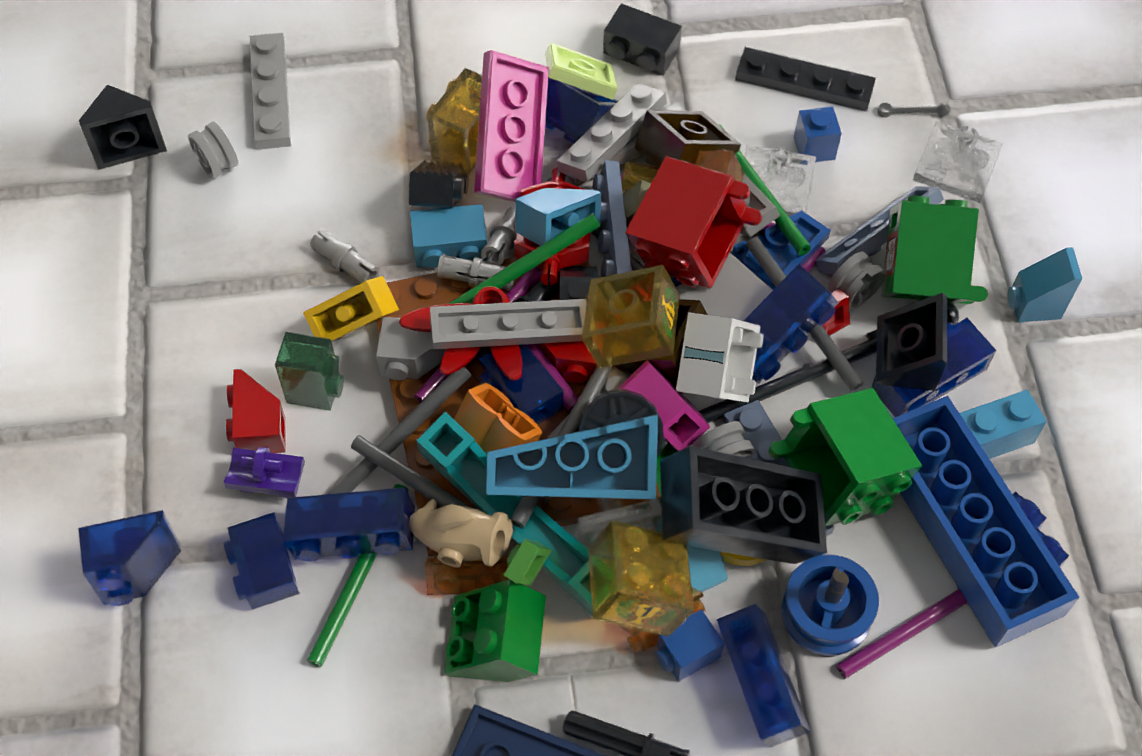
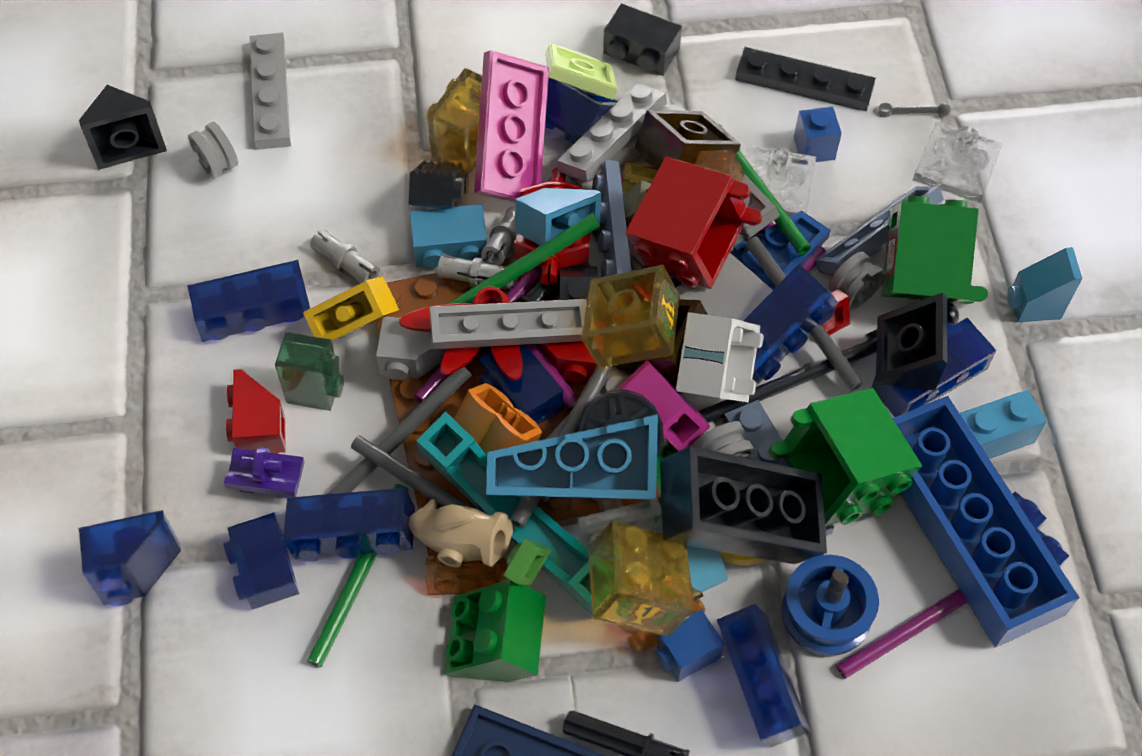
(249, 301): none -> clear blue brick

